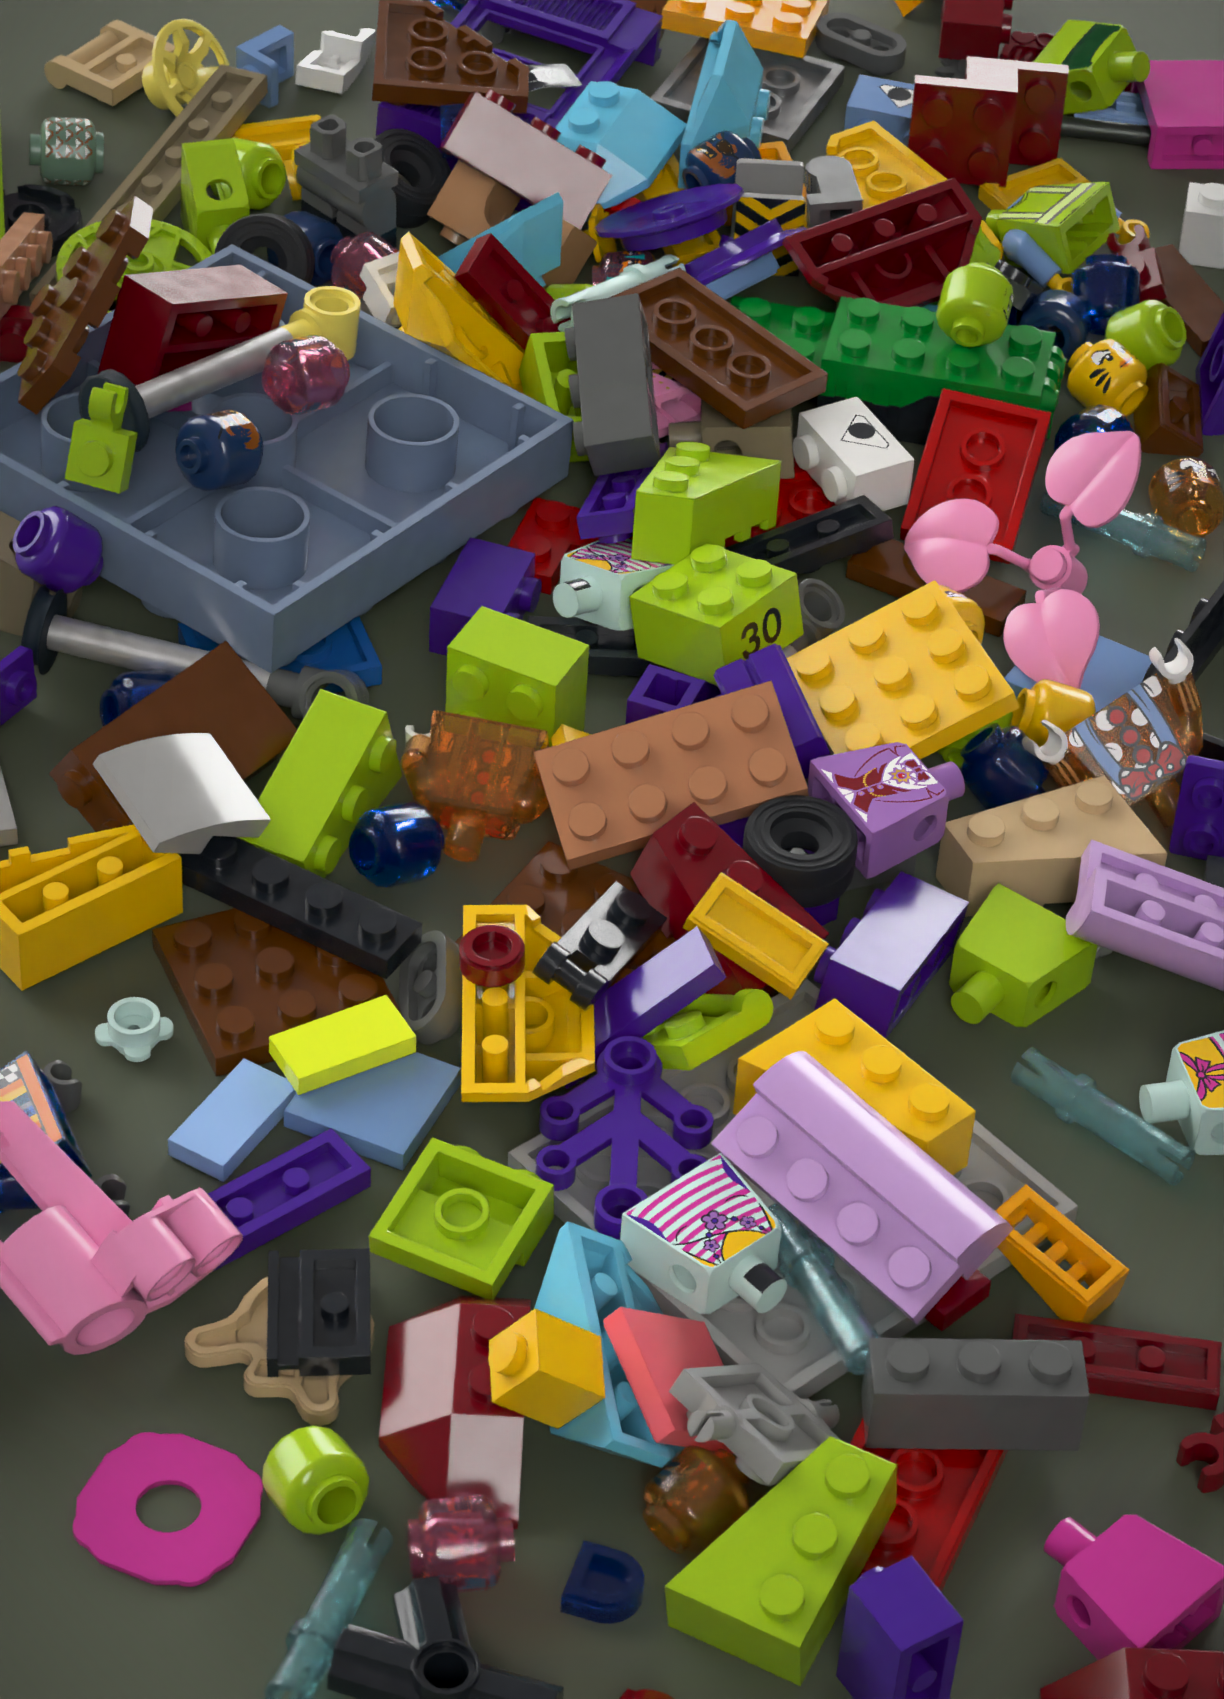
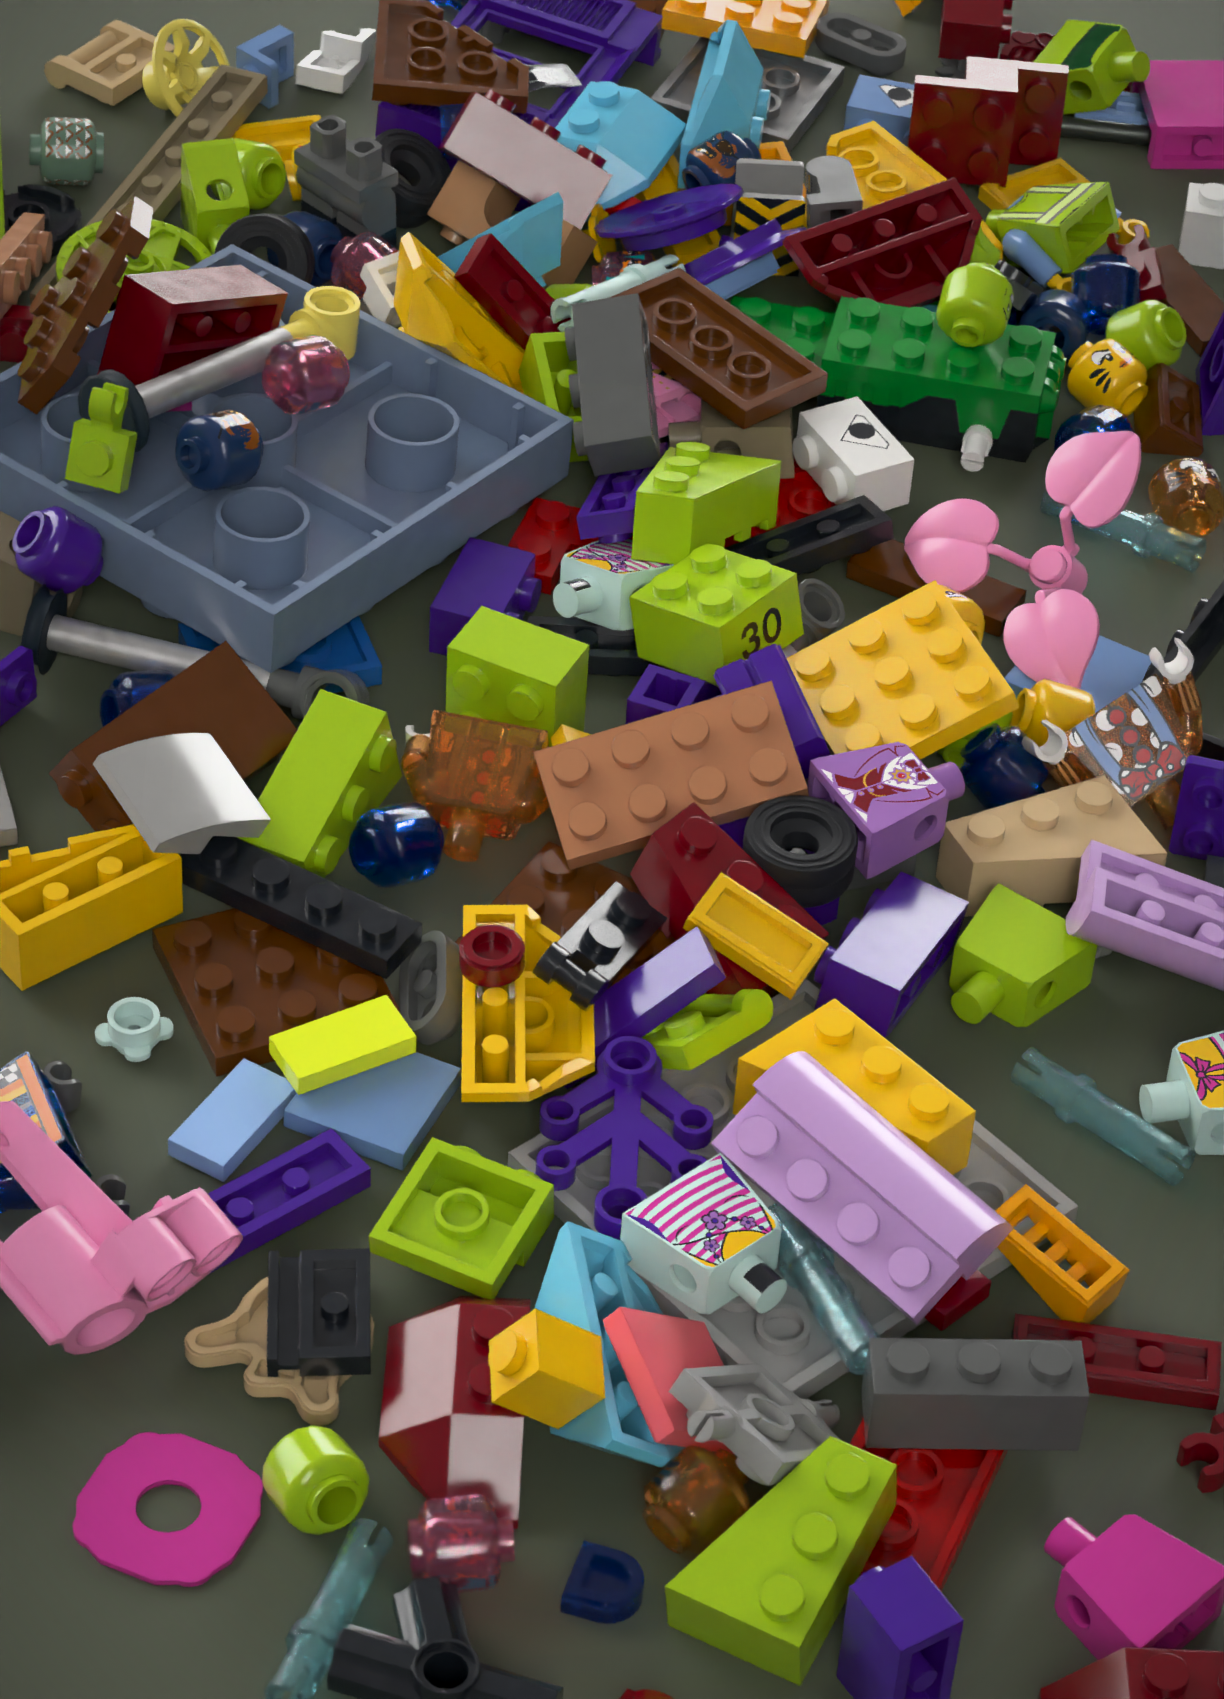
(980, 454): red plate -> none

